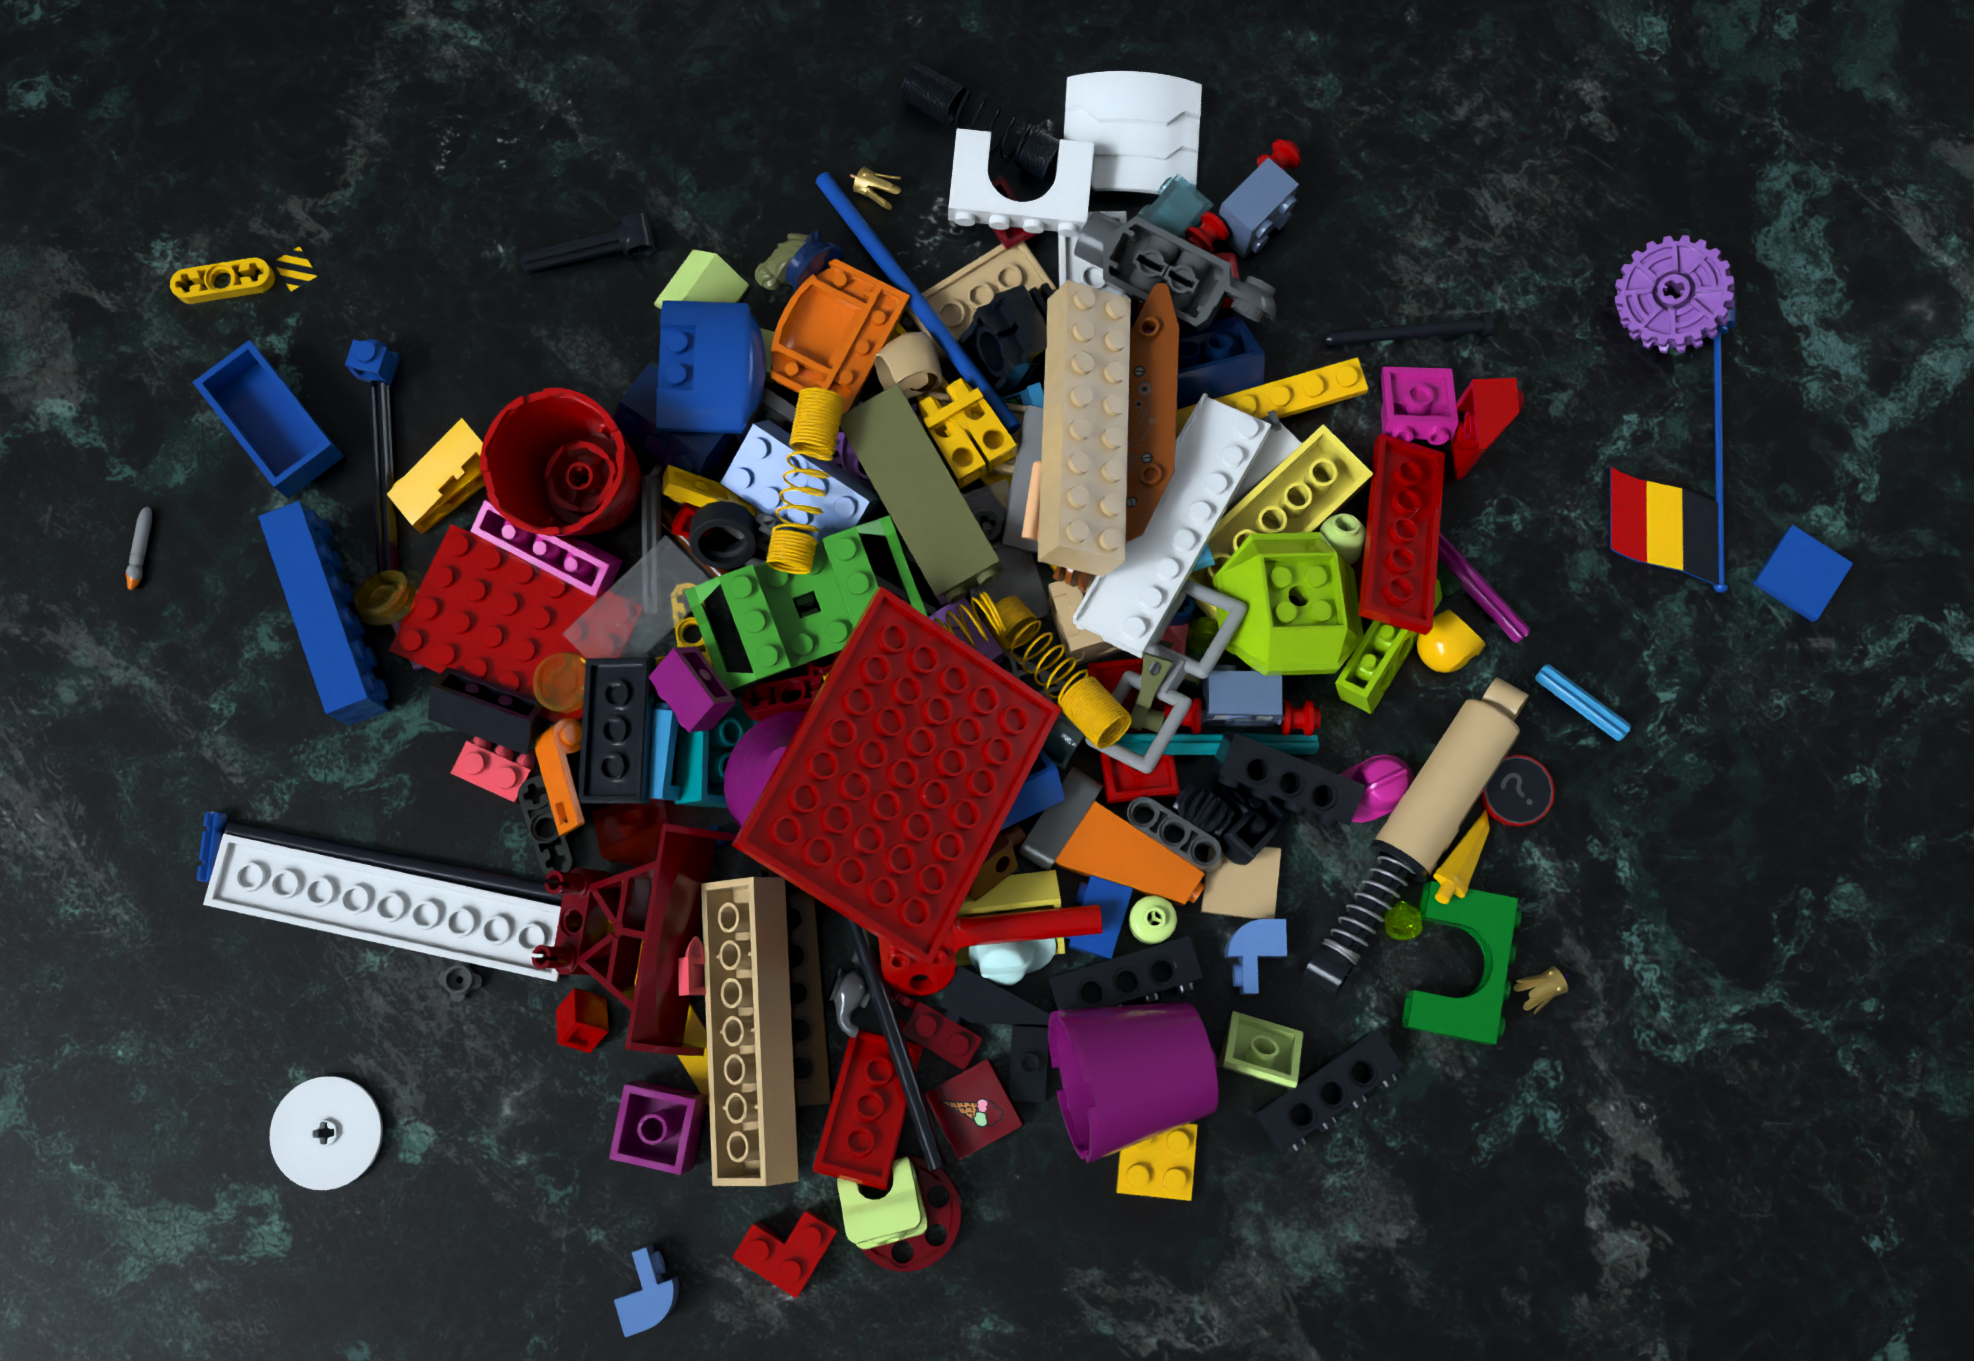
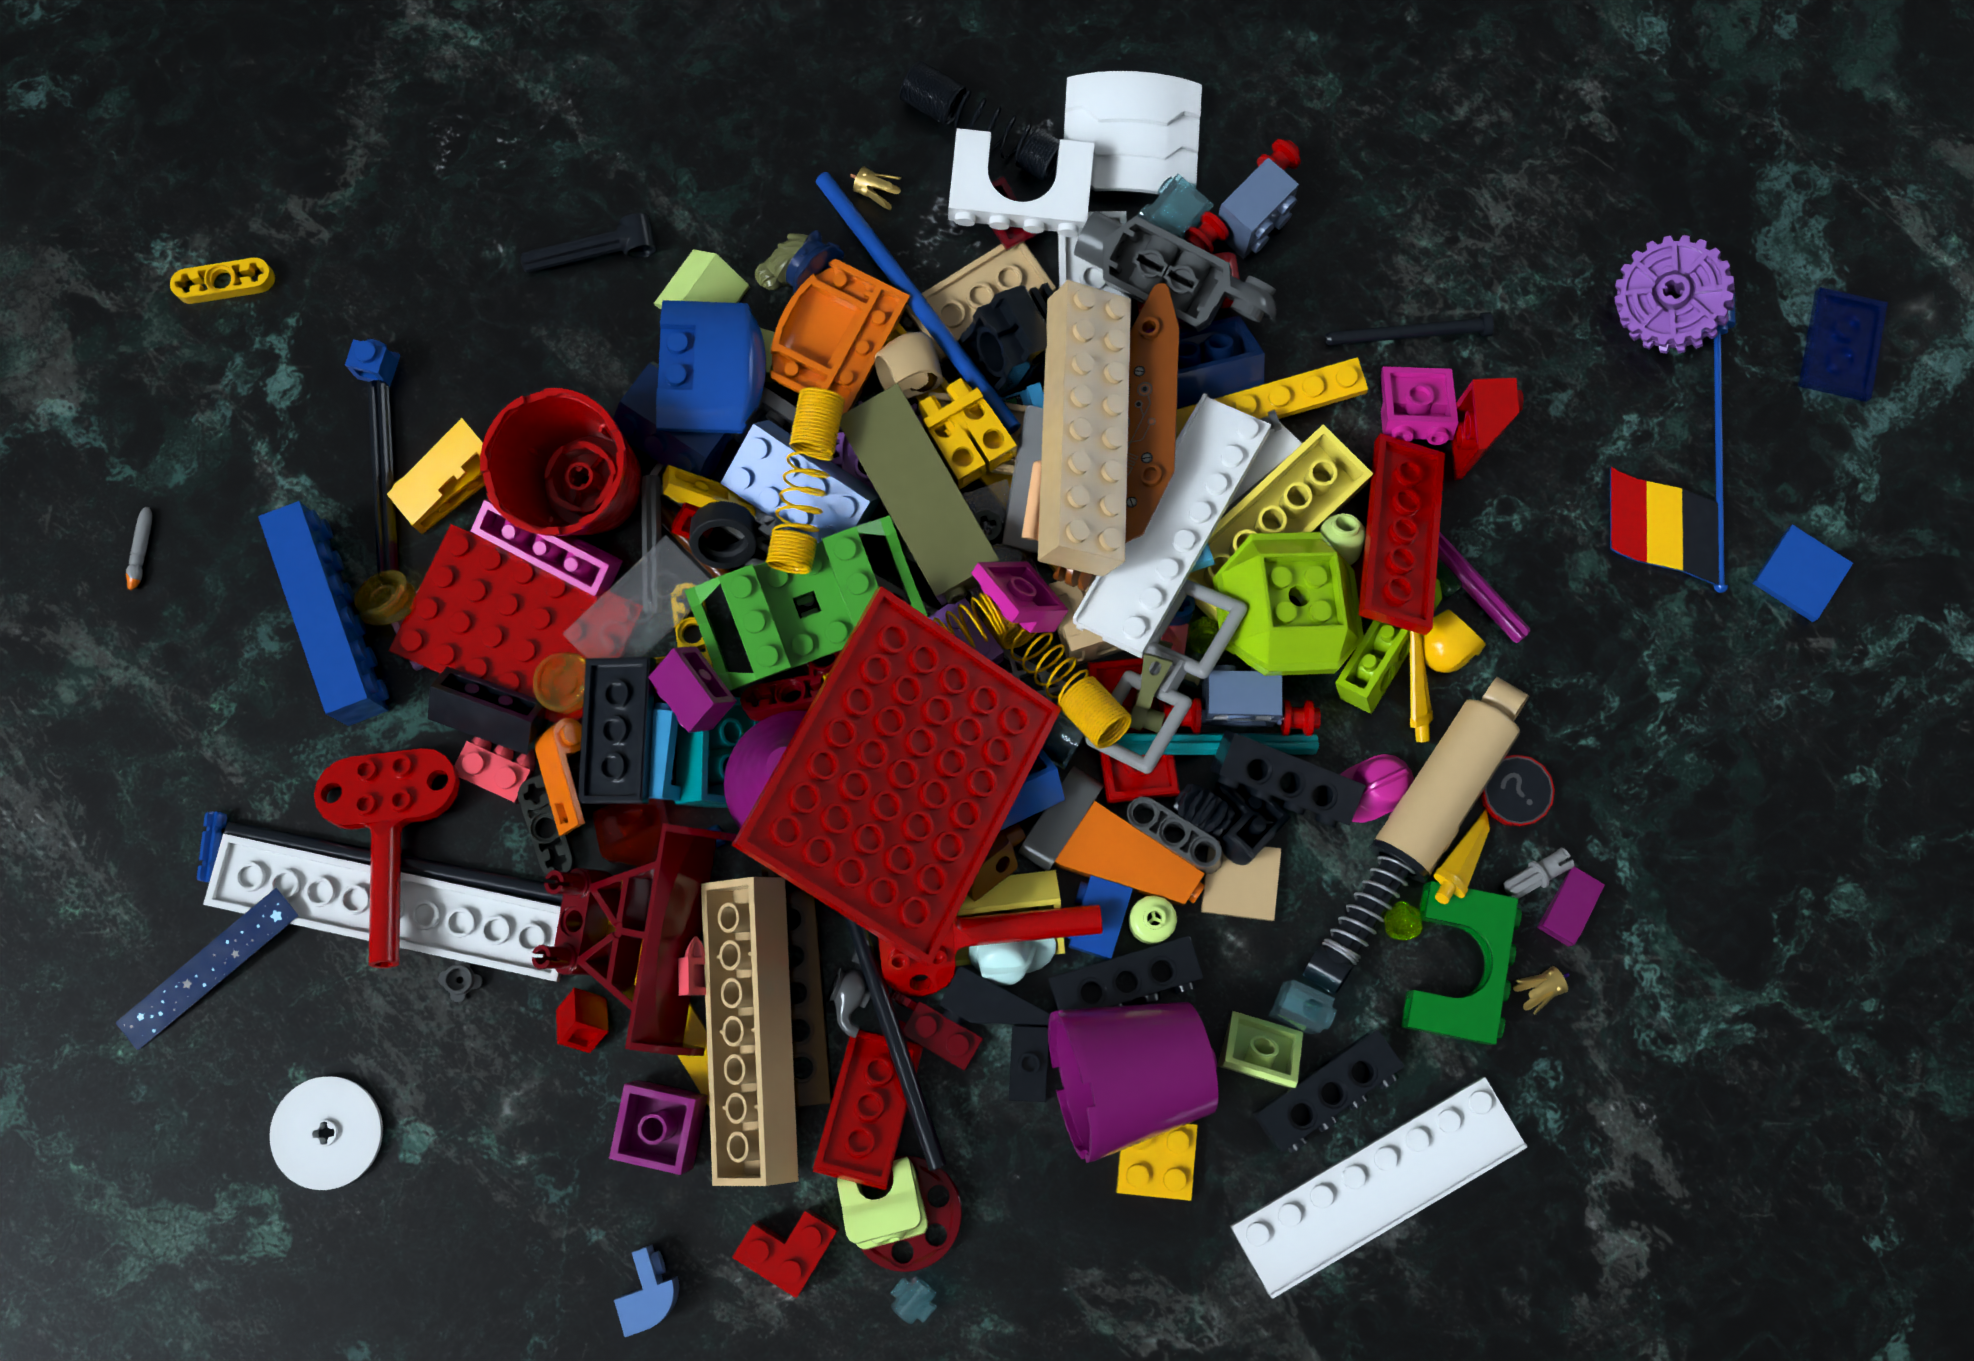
(207, 969): none -> dark blue sticker
(268, 419): blue piece -> none
(295, 268): sticker -> none
(386, 796): none -> red piece
(913, 1300): none -> clear light blue gear
(974, 1109): dark red tile -> none
(1021, 595): none -> dark pink plate
(1252, 941): medium blue brick -> none
(1303, 1007): none -> clear light blue brick
(1377, 1187): none -> white plate
(1419, 692): none -> yellow bar
(1538, 874): none -> light grey axle
(1571, 907): none -> magenta slope
(1583, 702): dark azure axle -> none
(1843, 344): none -> clear blue tile

